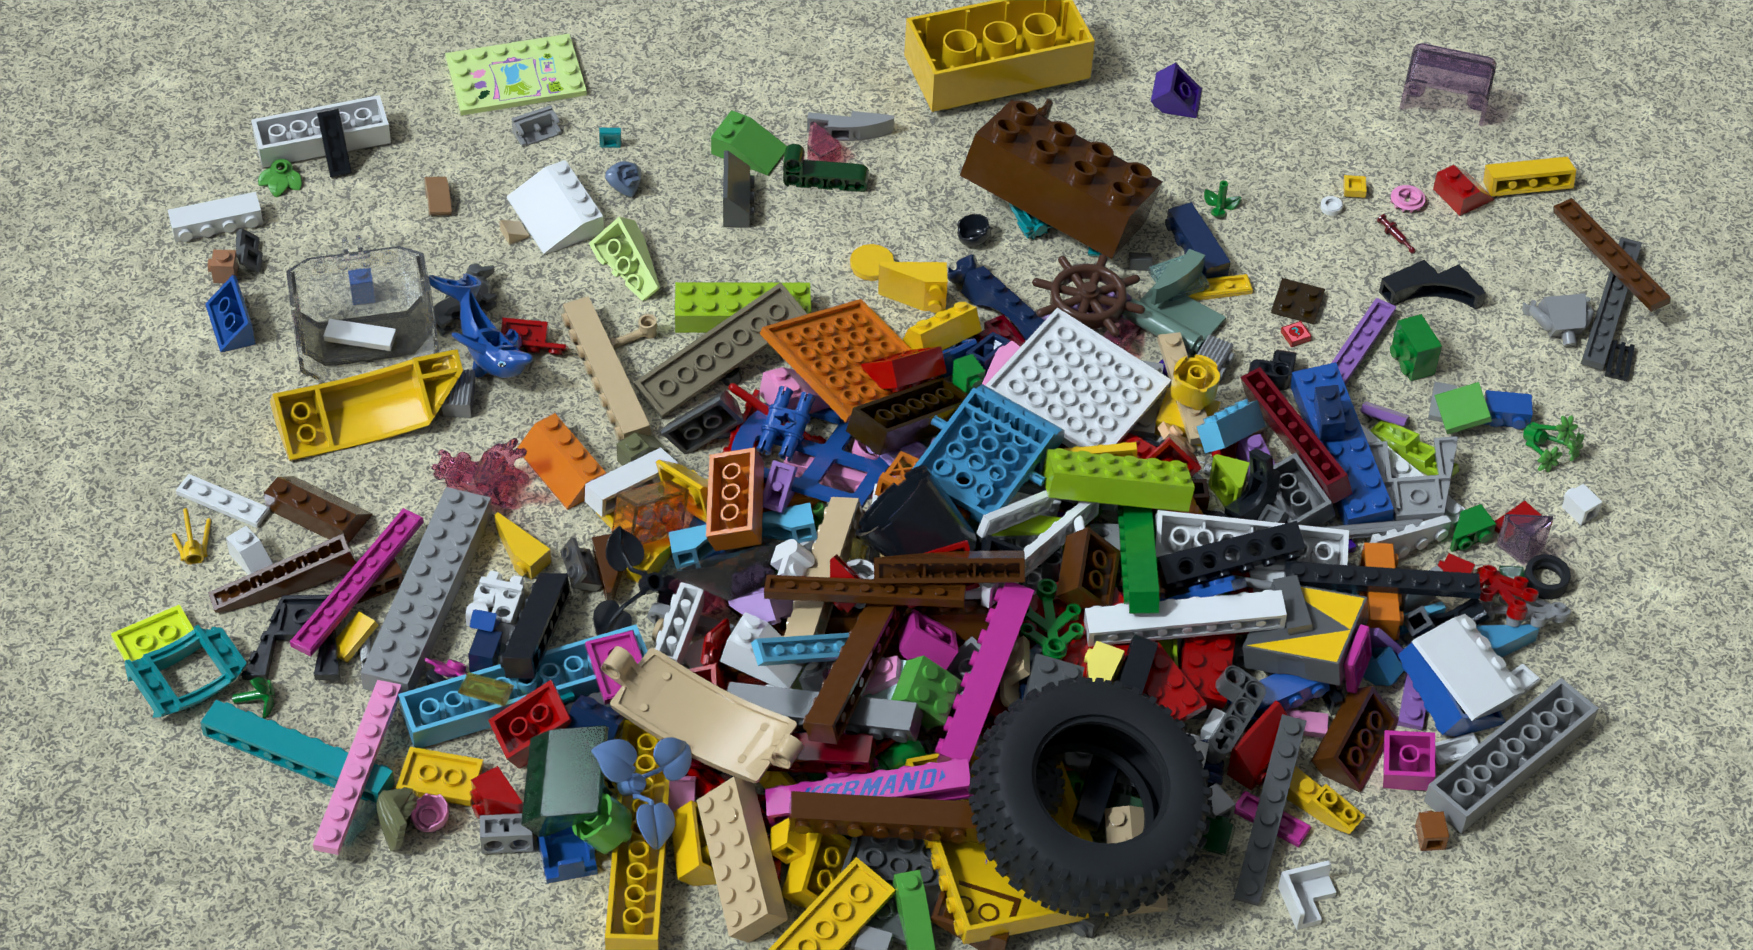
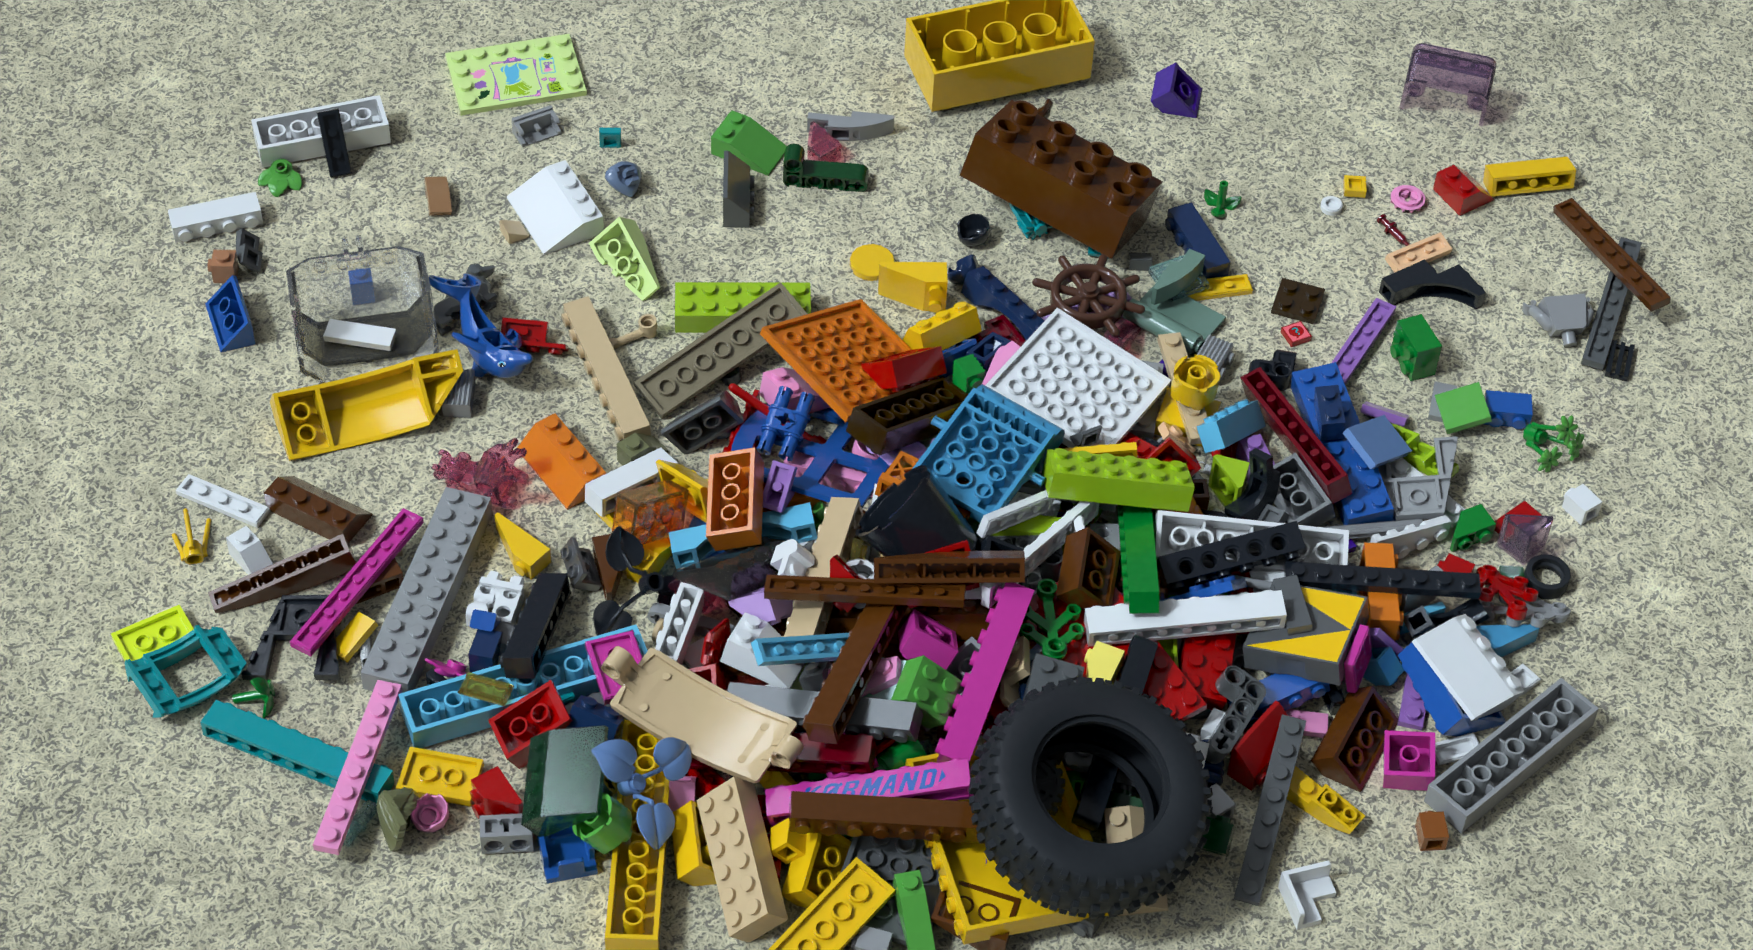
(1086, 437): none -> dark grey slope
(1290, 828): dark pink tile -> none
(1377, 442): none -> medium blue tile
(1428, 249): none -> light nougat plate

